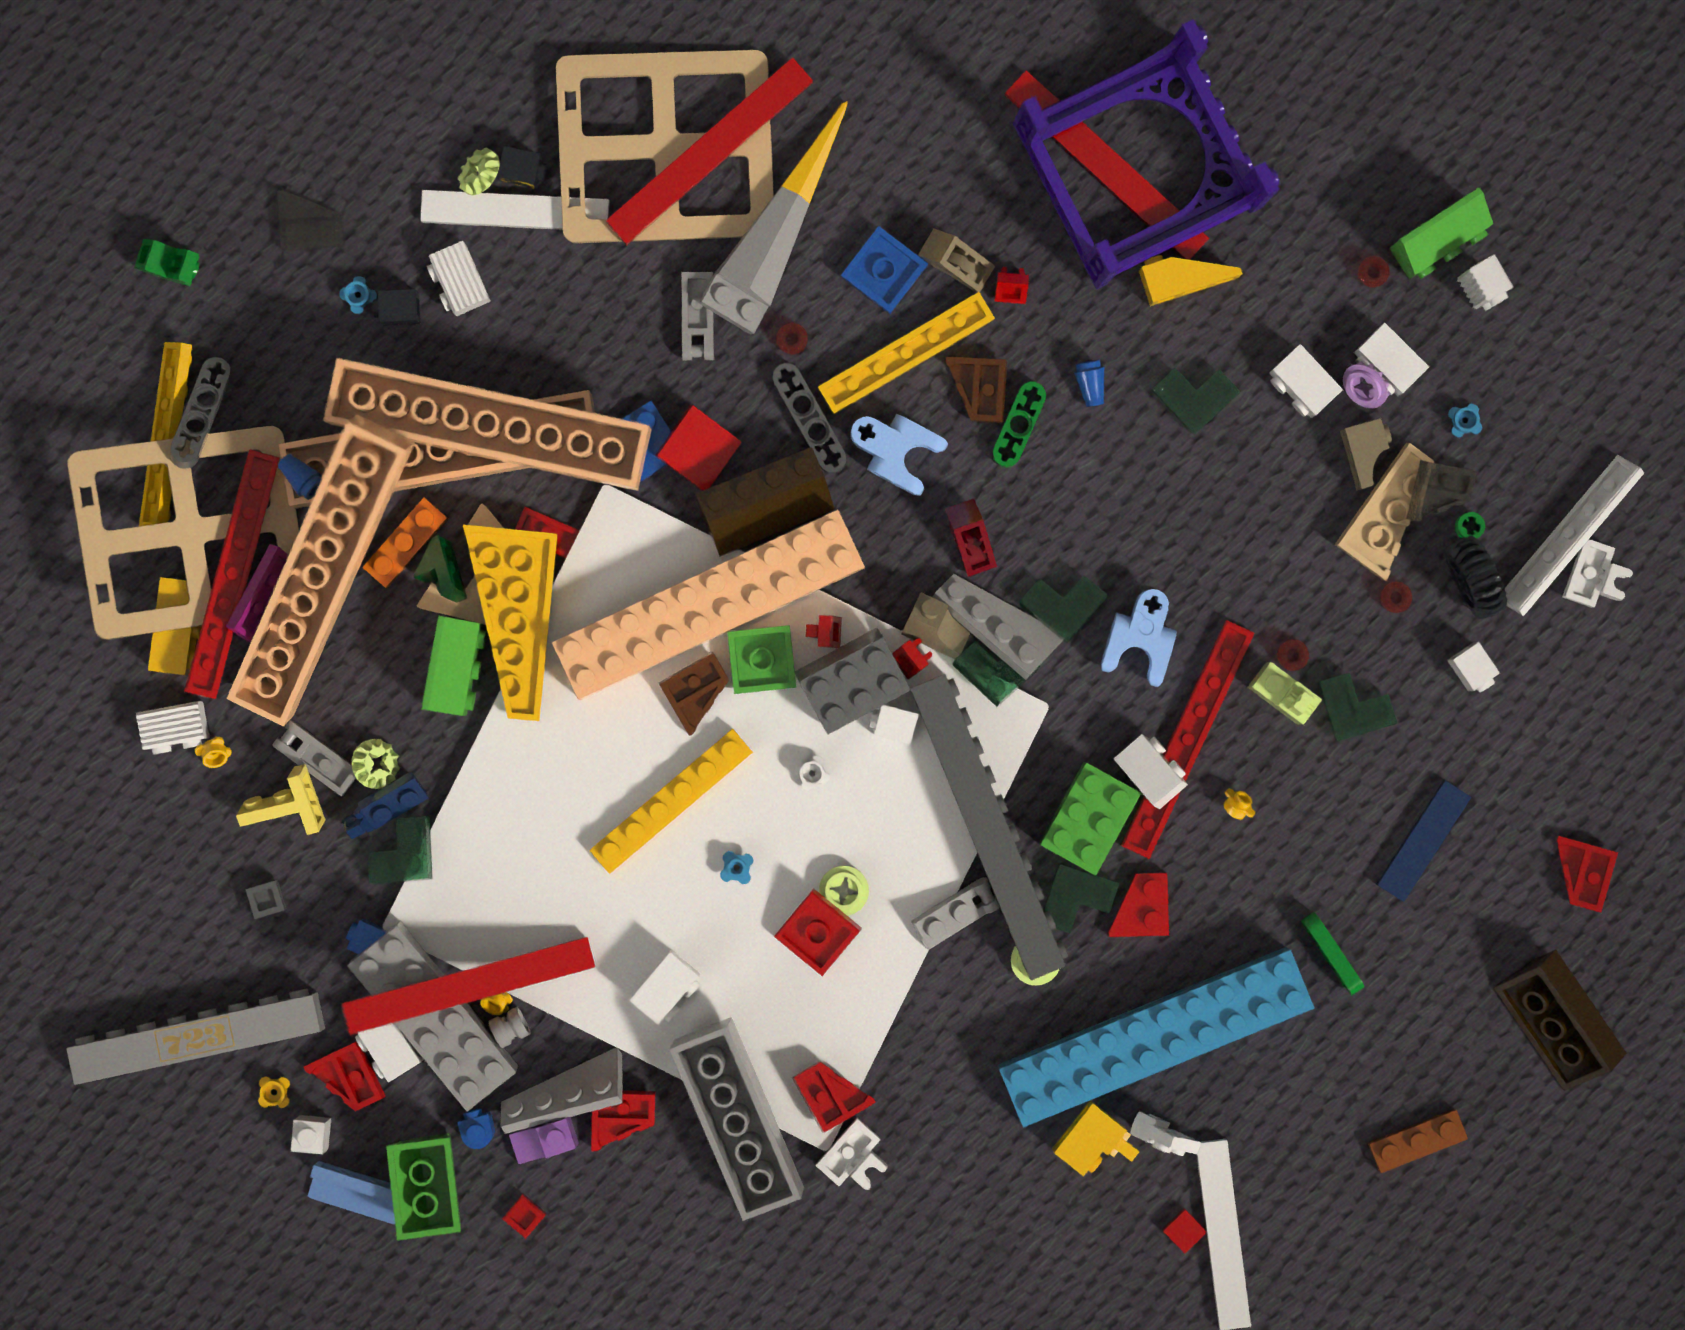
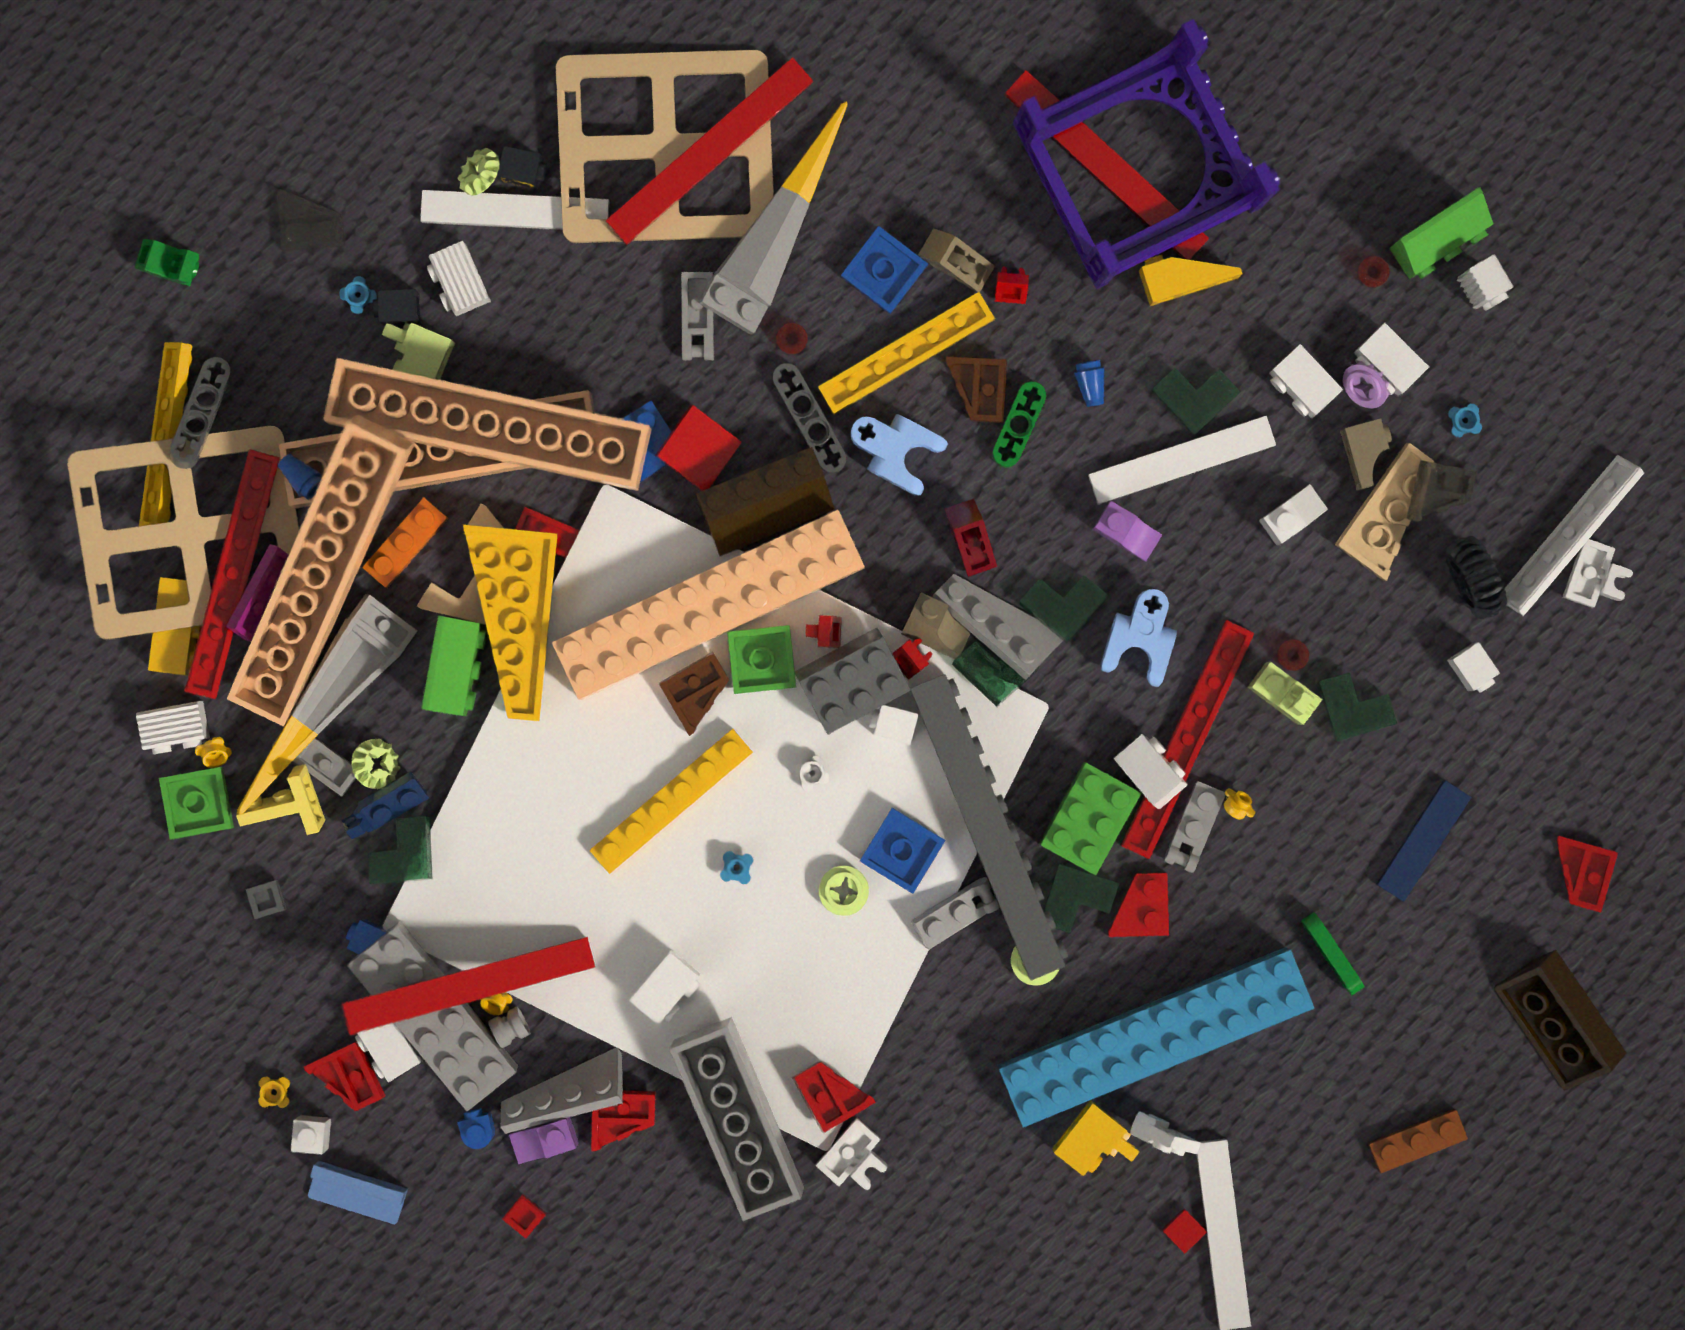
(196, 803): none -> bright green plate
(196, 1037): light grey brick -> none
(356, 657): none -> light grey plate
(423, 350): none -> yellowish green hinge
(423, 1187): bright green slope -> none
(441, 565): dark green slope -> none
(818, 932): red tile -> none
(902, 850): none -> blue plate
(1127, 531): none -> medium lavender arch
(1182, 460): none -> white tile
(1195, 825): none -> light grey plate
(1293, 515): none -> white slope
(1403, 590): clear red plate -> none
(1477, 520): green bush -> none

